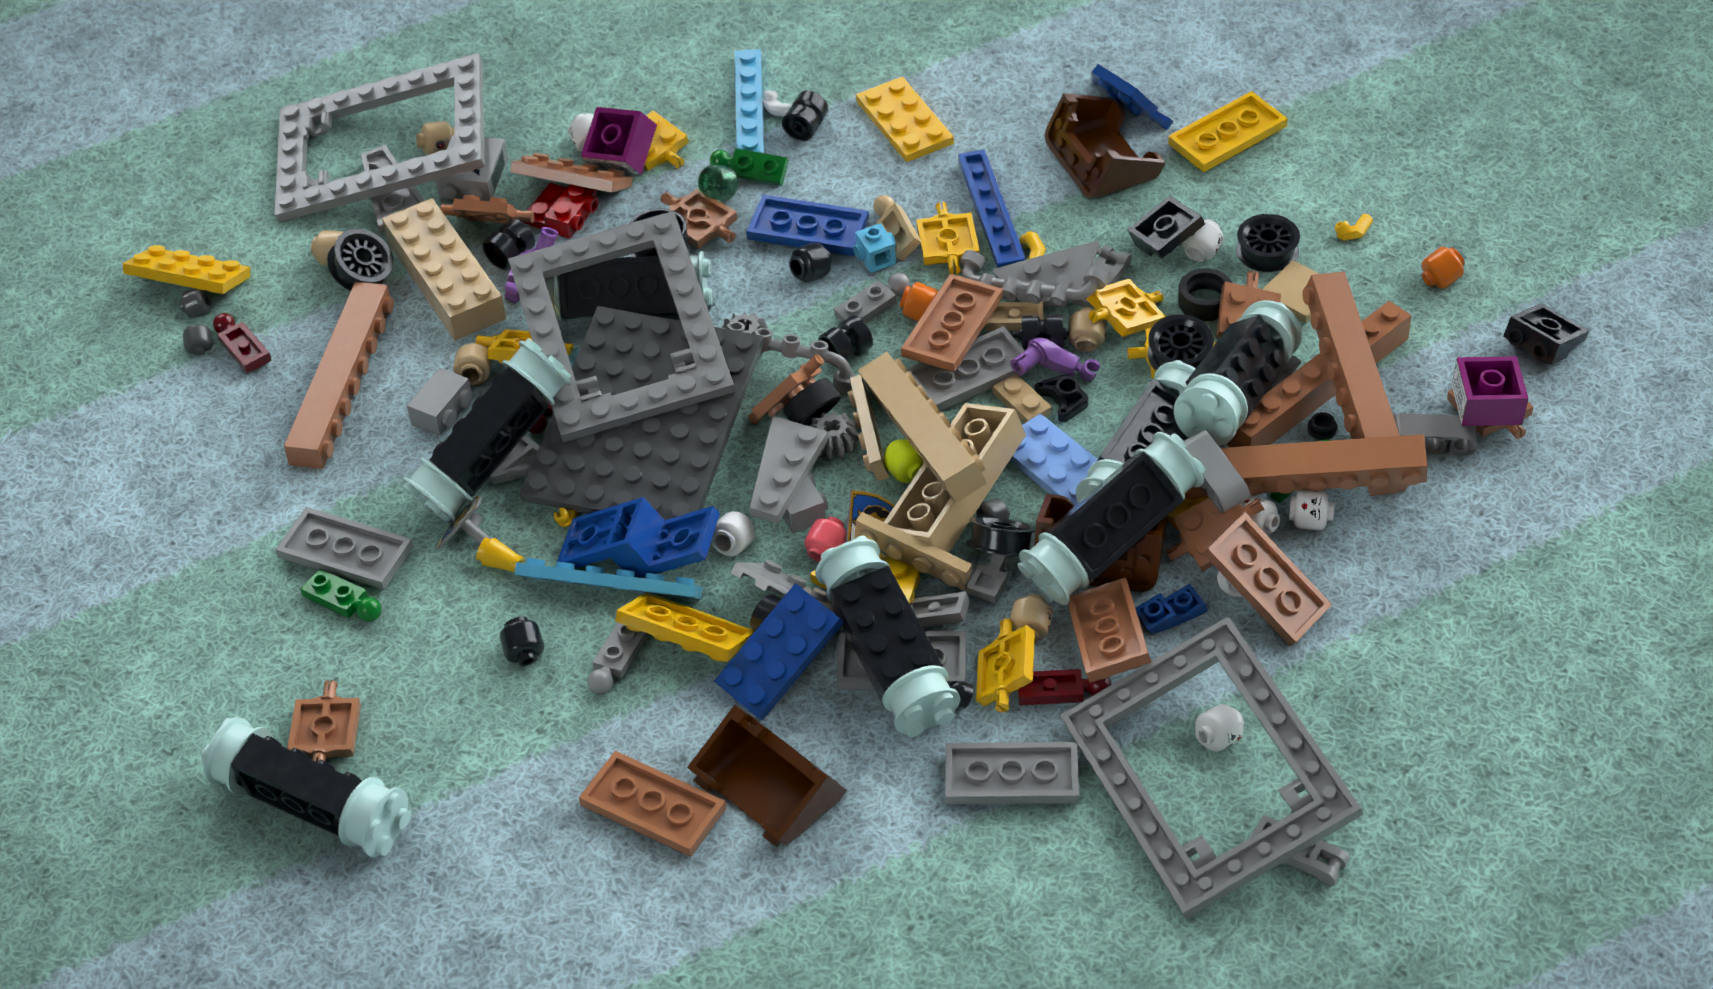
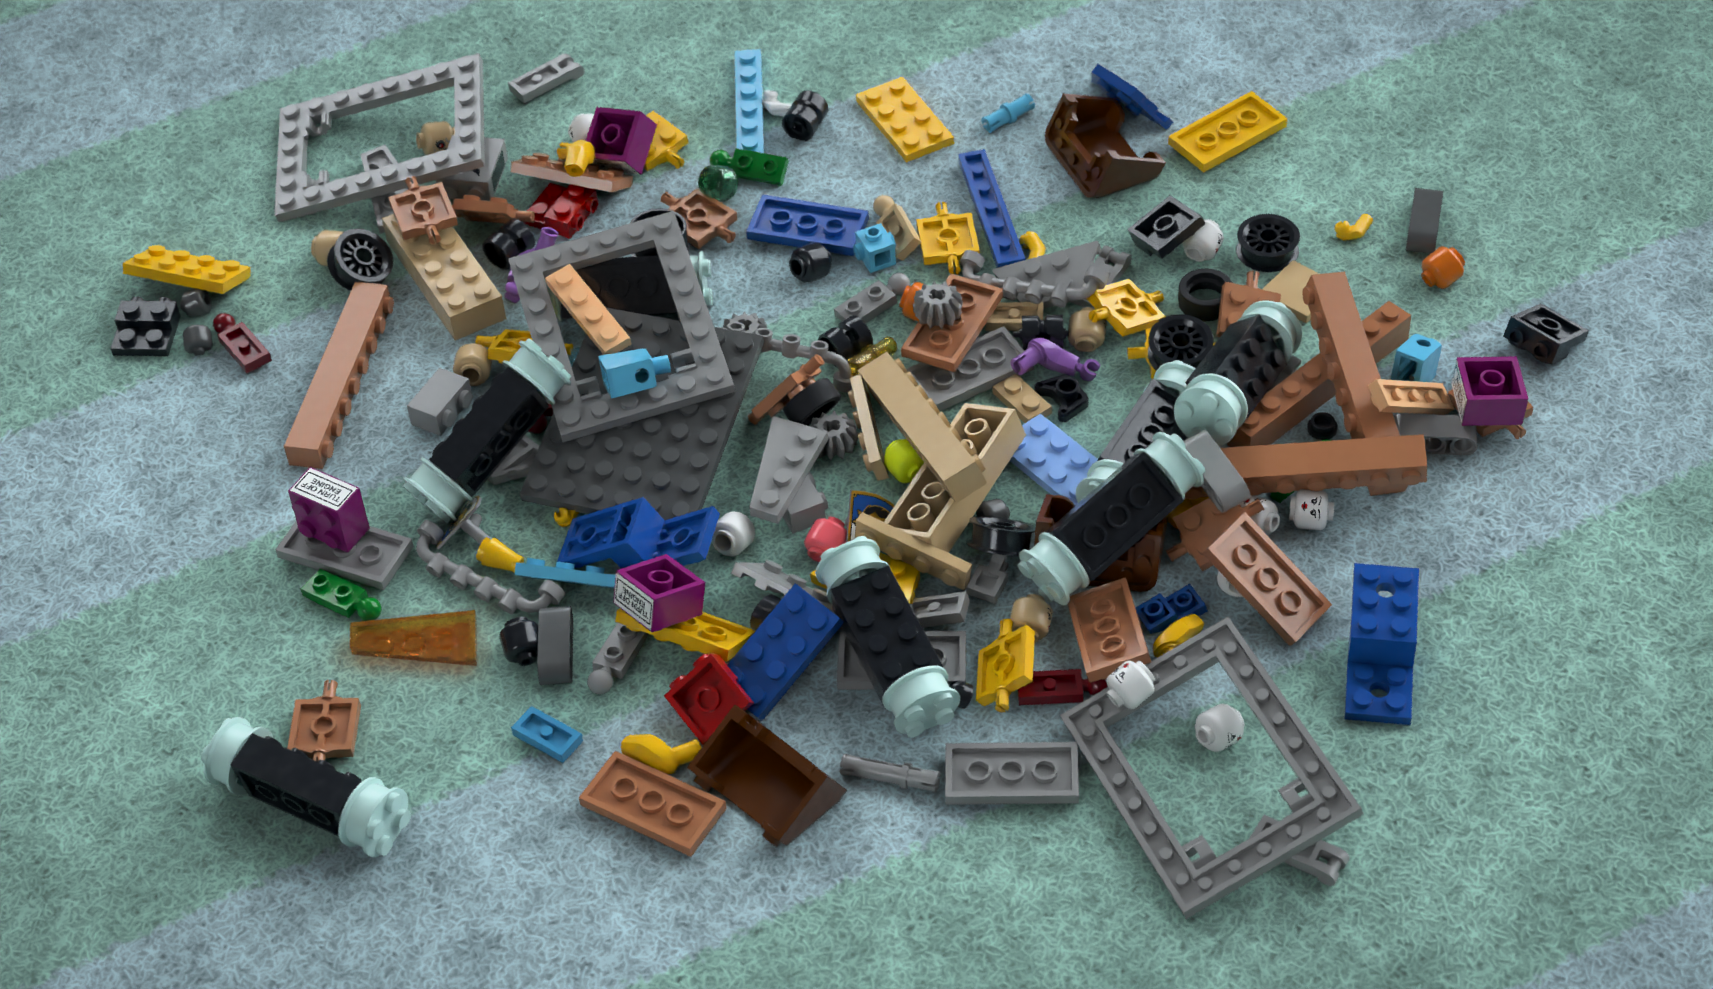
(145, 327): none -> black plate
(329, 509): none -> magenta brick
(422, 210): none -> nougat plate
(427, 638): none -> clear orange wing
(485, 587): none -> light grey bar
(545, 77): none -> light grey plate
(547, 734): none -> dark azure plate
(555, 646): none -> dark grey beam
(577, 156): none -> yellow arm
(588, 310): none -> light nougat plate
(621, 373): none -> medium azure torso
(656, 754): none -> yellow arm
(659, 592): none -> magenta brick
(706, 695): none -> red plate
(871, 352): none -> clear yellow pin
(898, 774): none -> light grey pin
(937, 304): none -> light grey gear
(1008, 112): none -> medium azure pin
(1130, 684): none -> white head
(1177, 633): none -> yellow arm
(1382, 644): none -> blue bracket
(1410, 397): none -> light nougat plate
(1417, 357): none -> medium azure torso
(1424, 220): none -> dark grey beam

